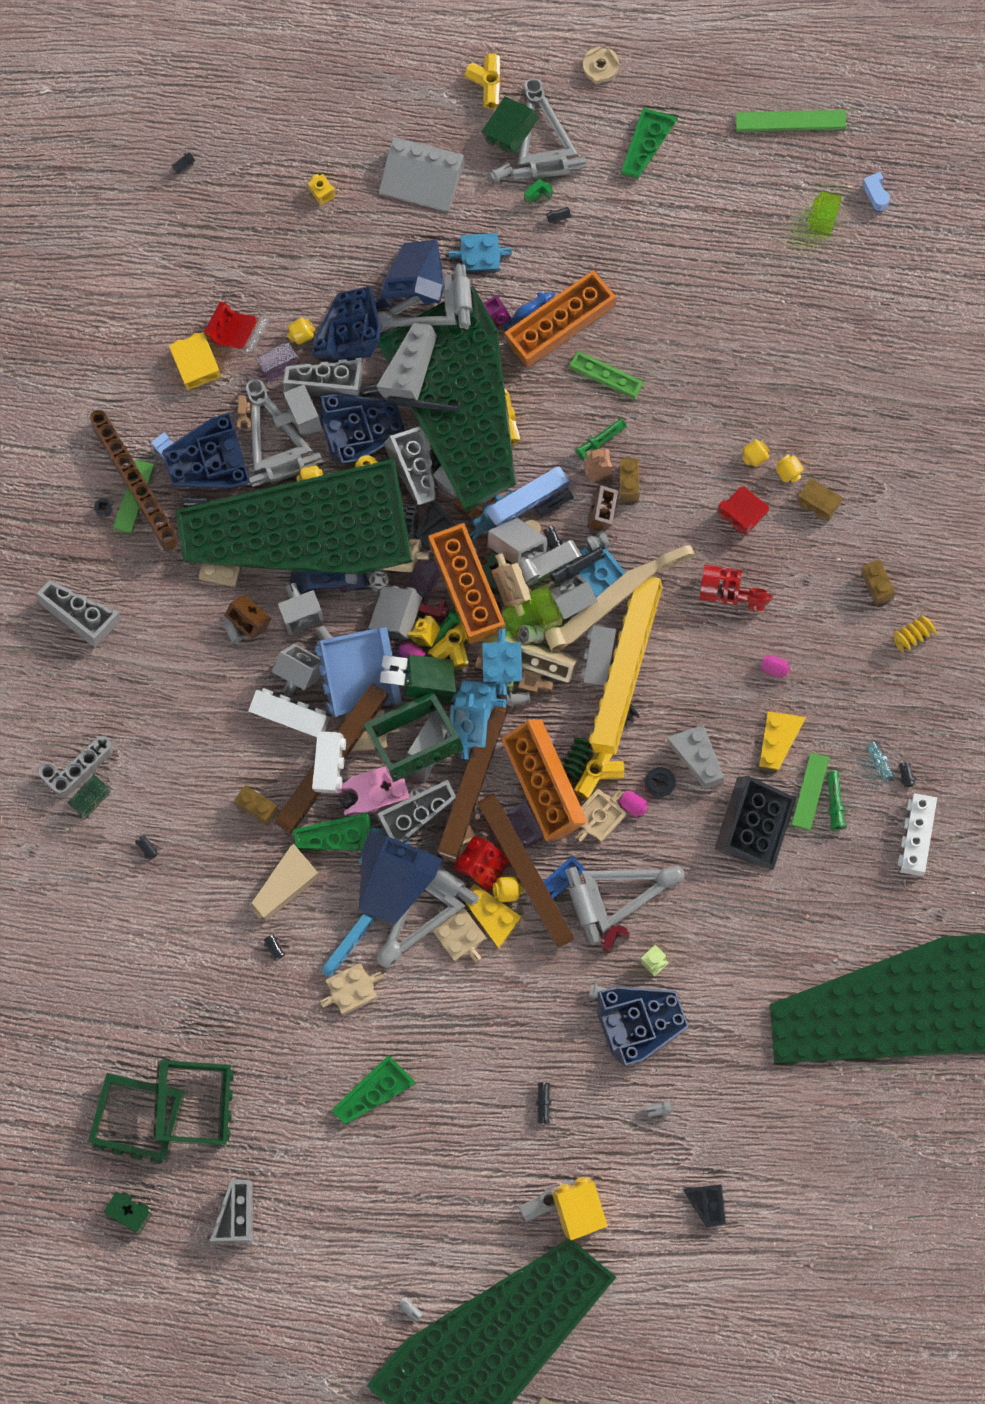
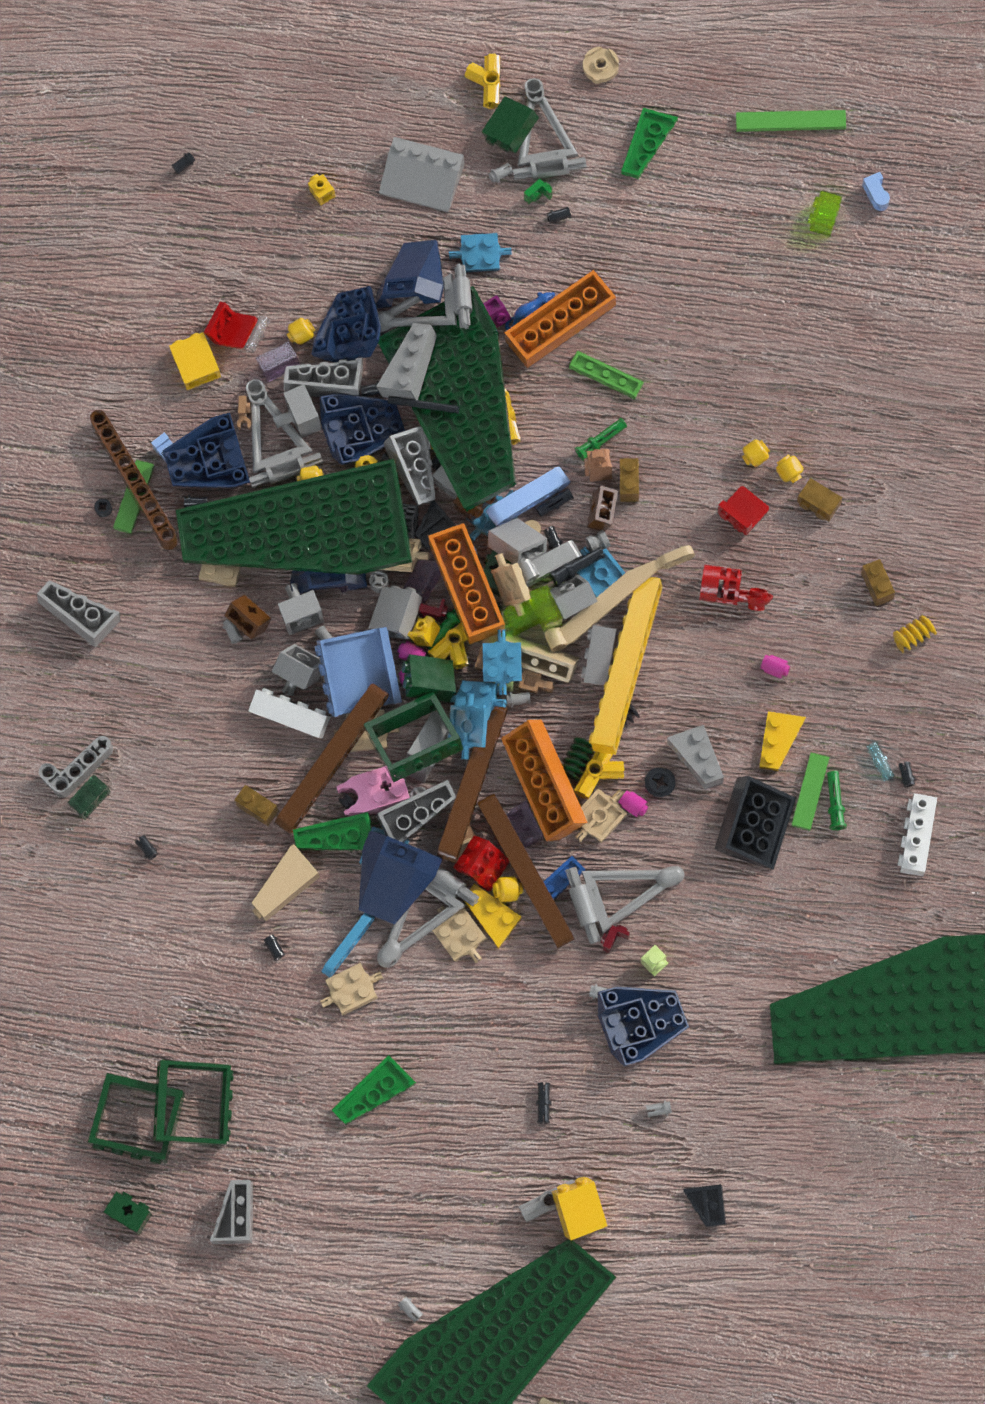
(328, 762): white brick -> none
(393, 677): white wheel -> none
(530, 634): light grey wheel -> none

